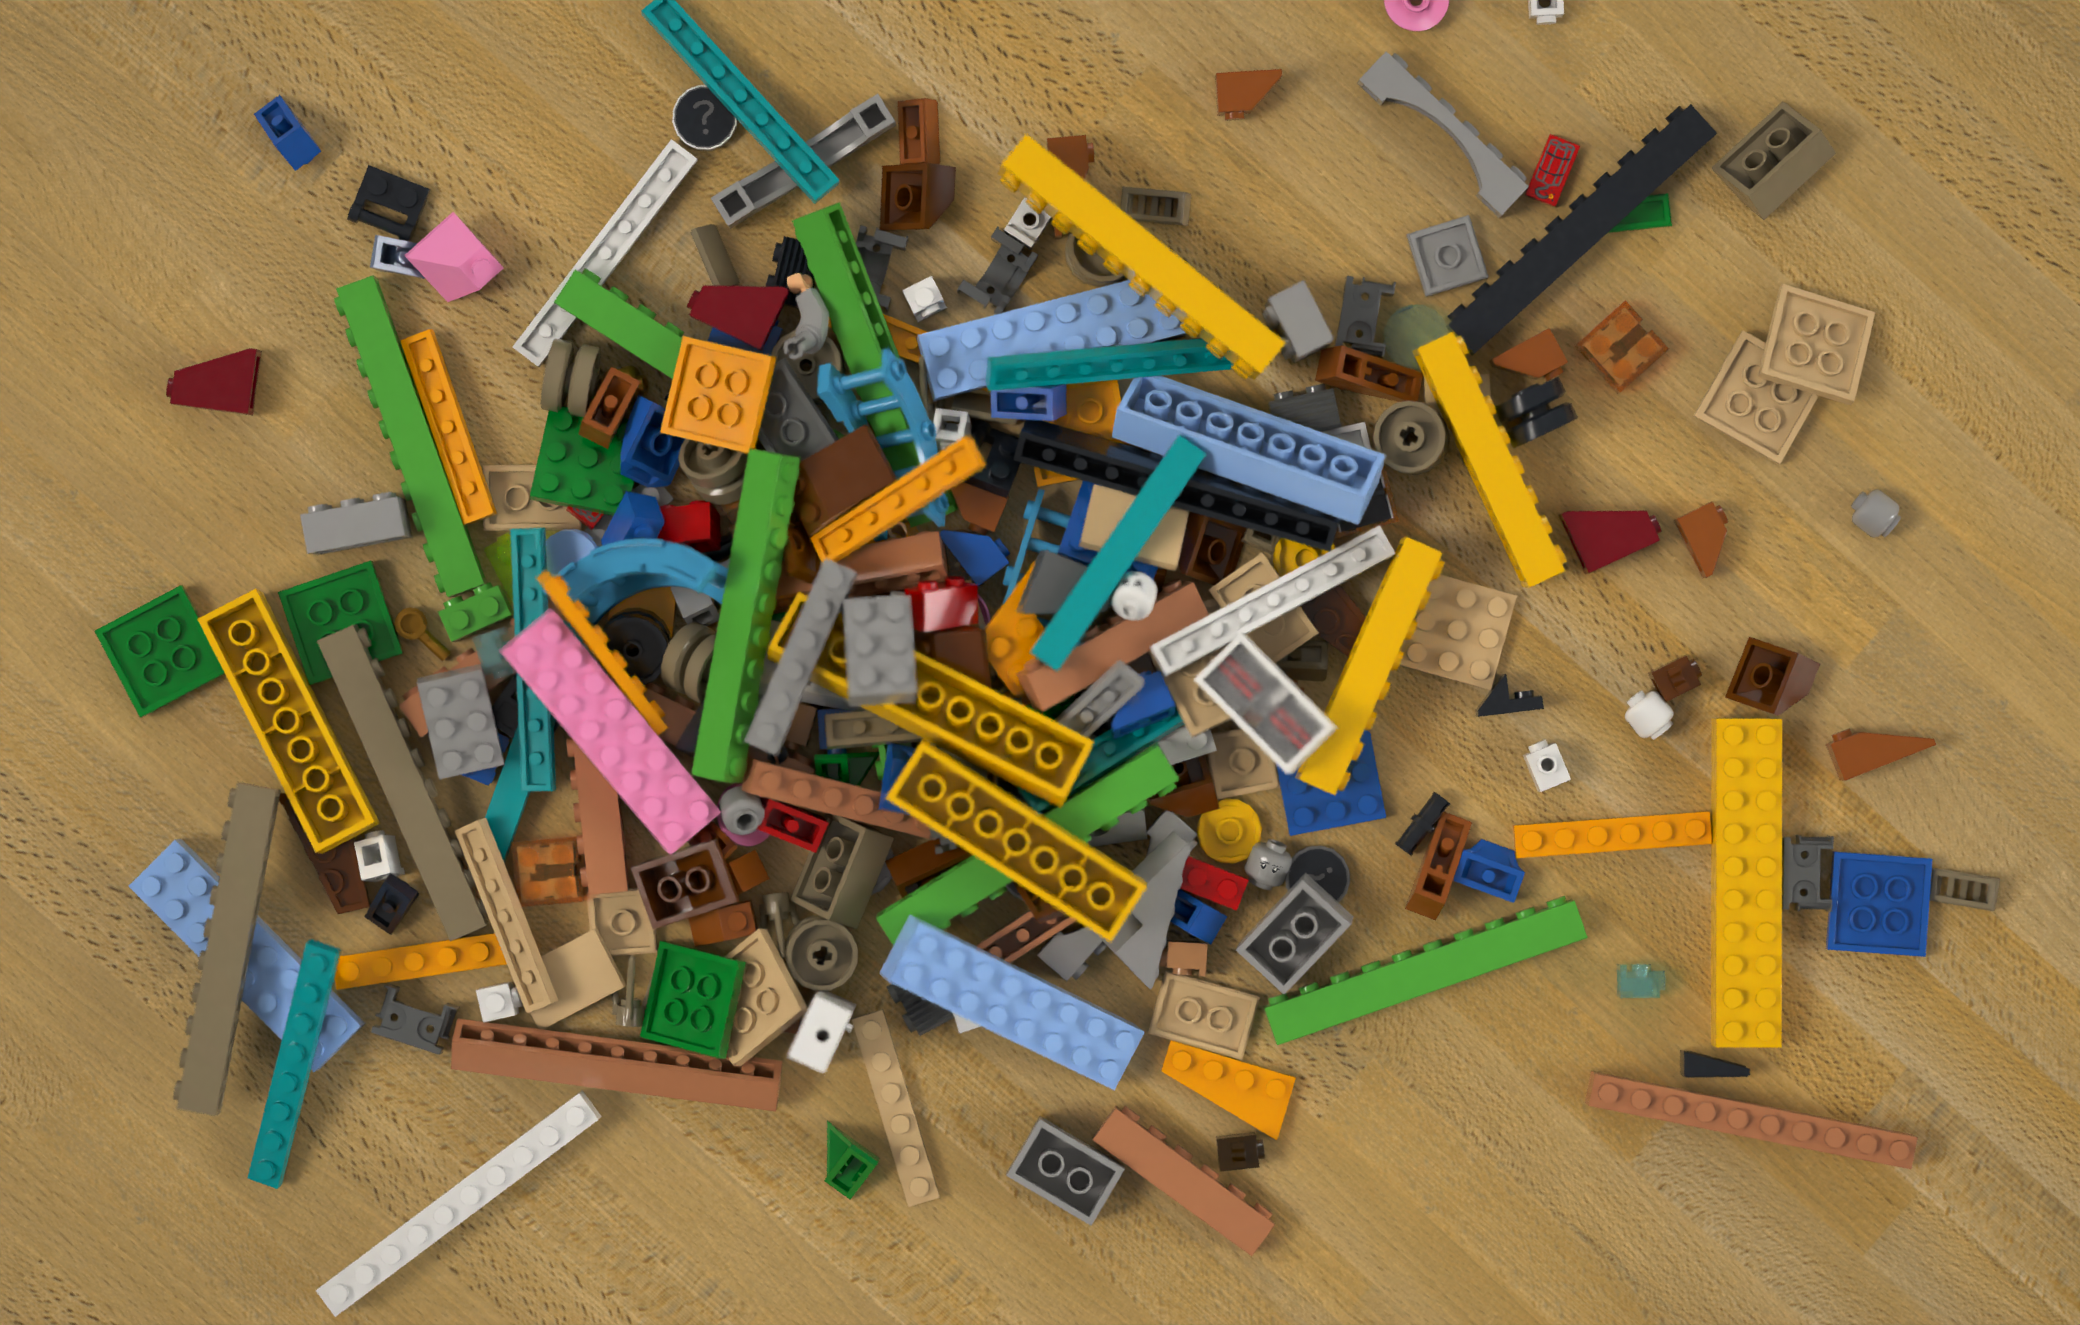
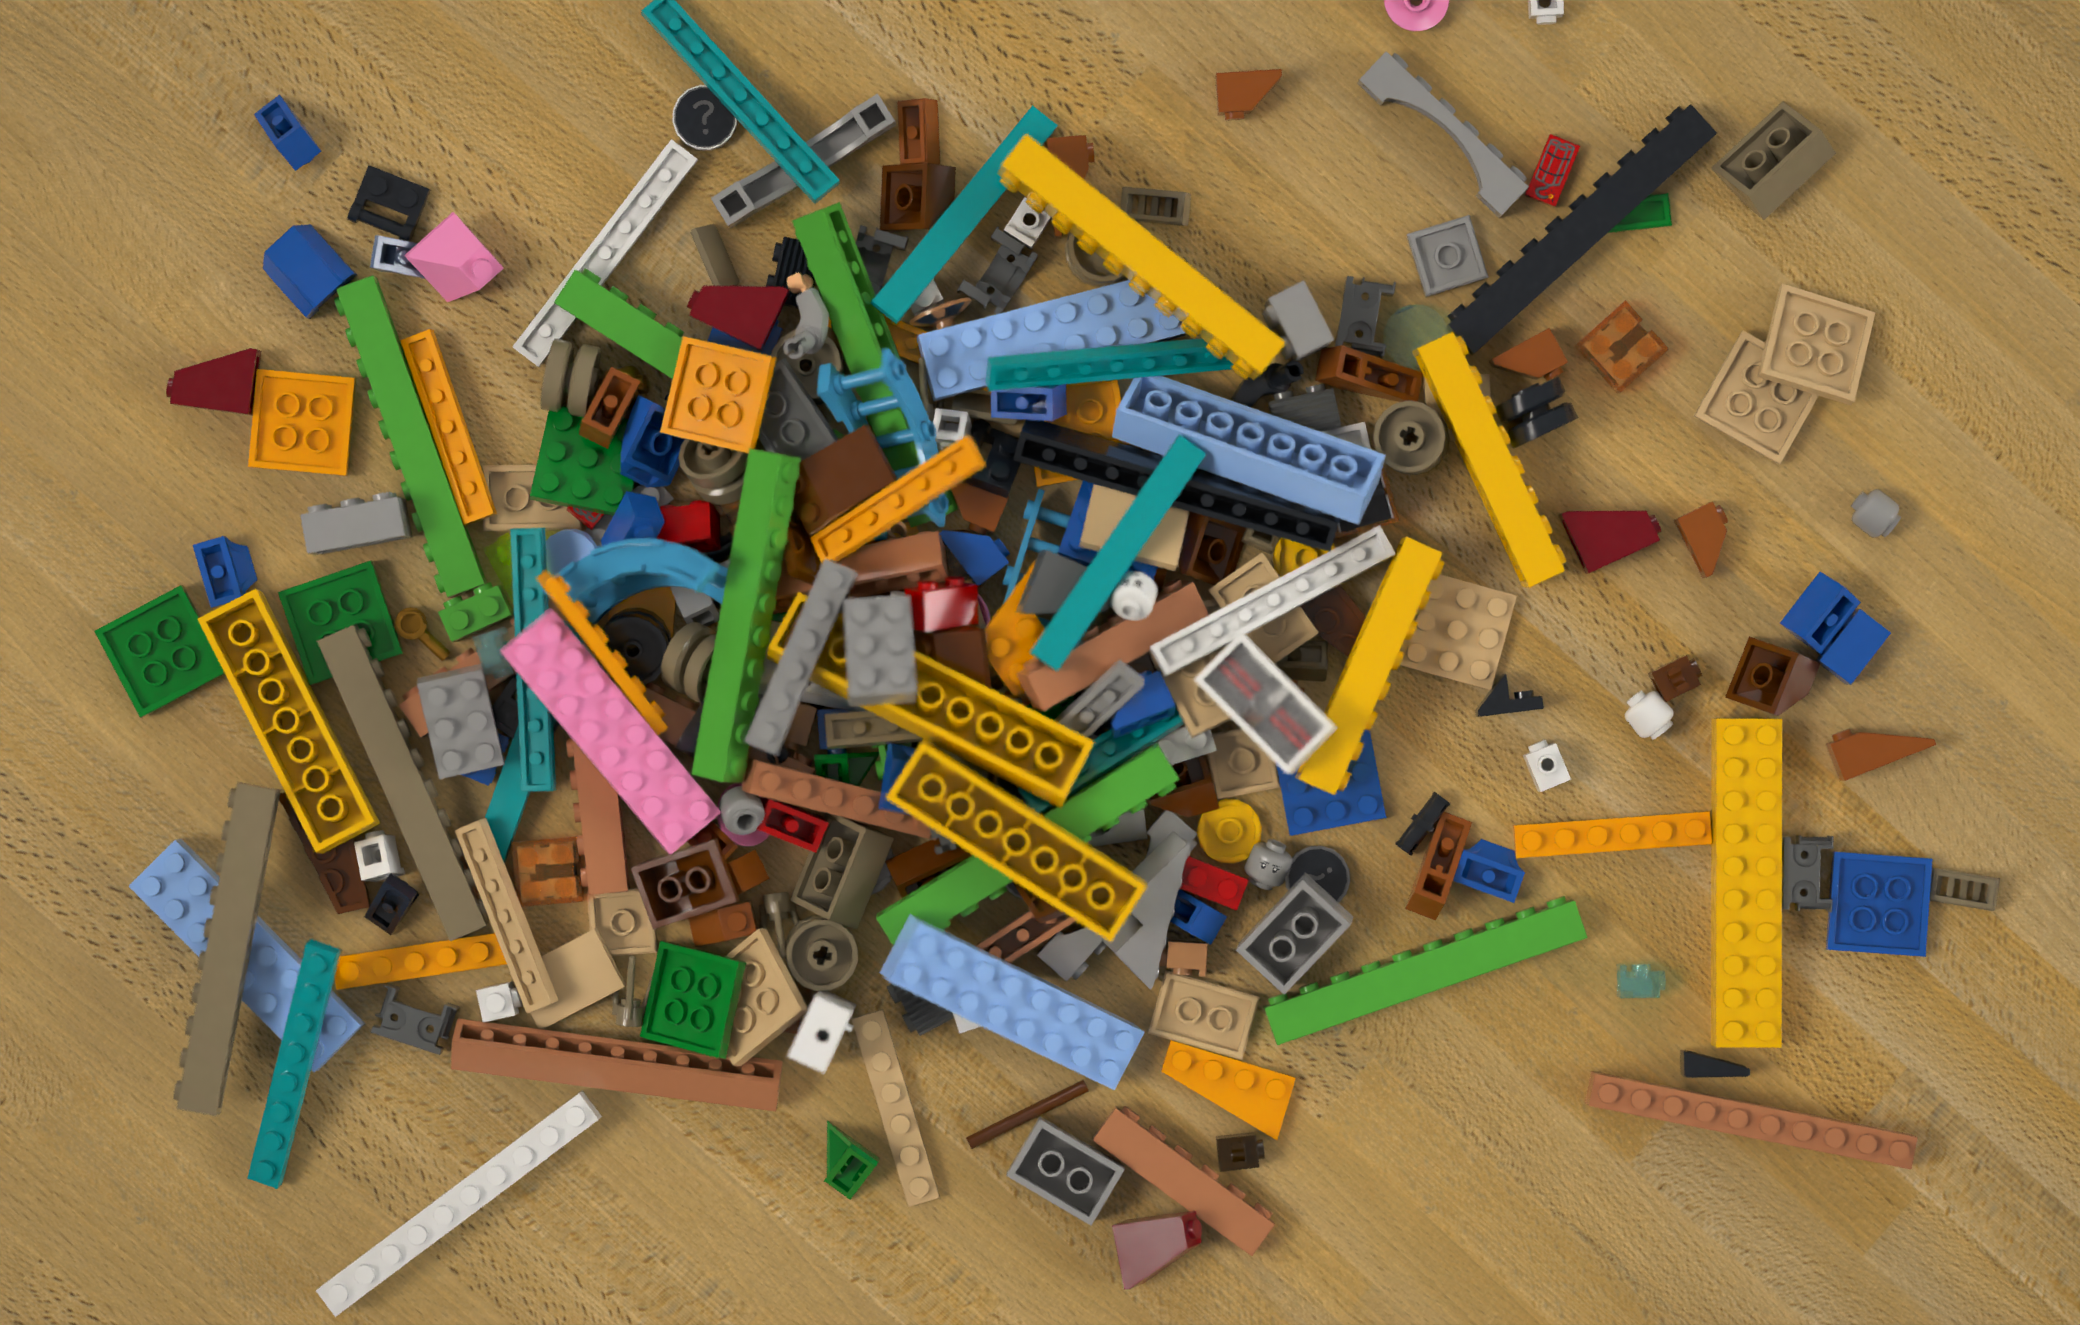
(224, 569): none -> blue slope
(302, 422): none -> light orange plate
(306, 268): none -> blue slope
(942, 315): none -> medium nougat dish
(956, 222): none -> teal tile
(1027, 1114): none -> reddish brown bar
(1154, 1243): none -> slope
(1273, 380): none -> black arm
(1820, 612): none -> blue brick
(1853, 646): none -> blue brick

